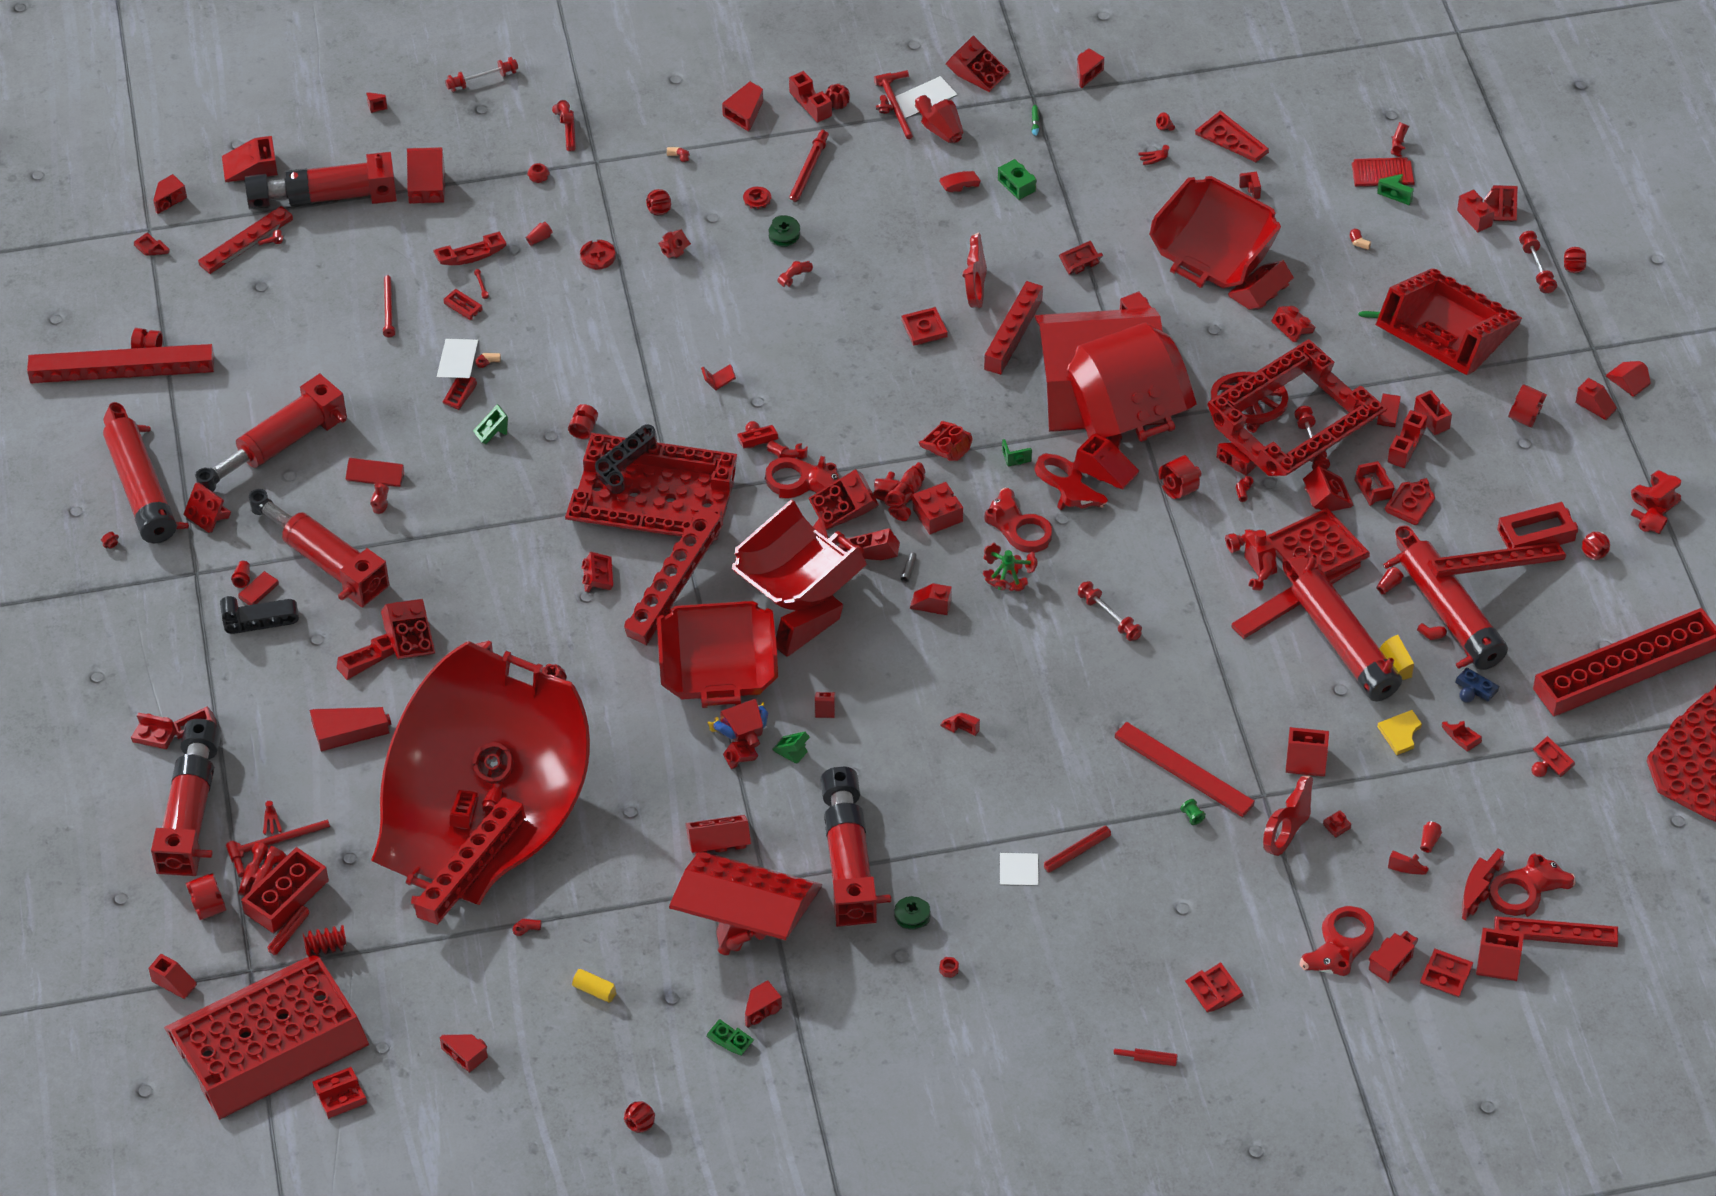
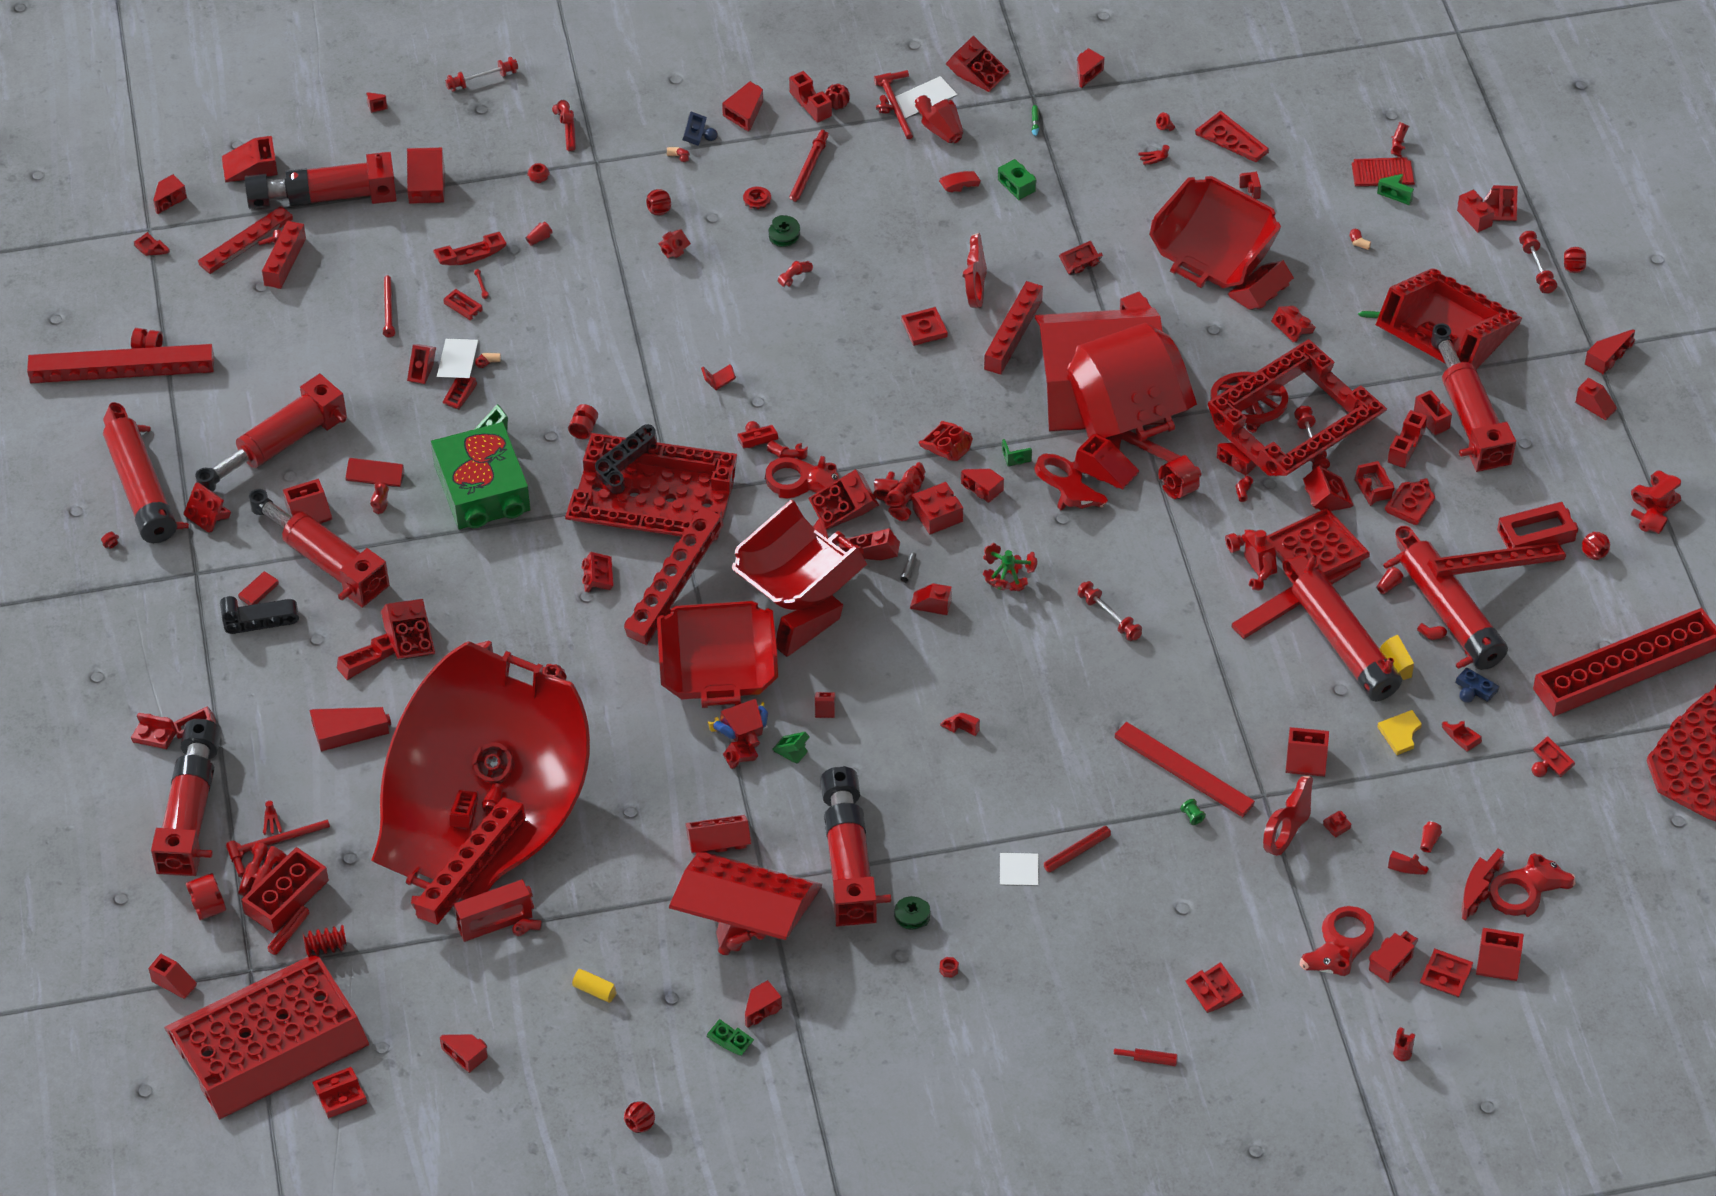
(241, 575): red cone -> none
(283, 254): none -> red brick
(308, 498): none -> red slope
(421, 363): none -> red slope
(480, 476): none -> green brick
(493, 910): none -> red piece
(597, 254): red tile -> none
(695, 129): none -> dark blue plate
(983, 483): none -> red slope
(1008, 519): red animal -> none
(1149, 446): none -> red axle
(1392, 404): red tile -> none
(1403, 1045): none -> red hinge
(1489, 440): none -> red piece
(1527, 405): red brick -> none
(1560, 931): red tile -> none
(1608, 350): none -> red slope
(1630, 376): red slope -> none

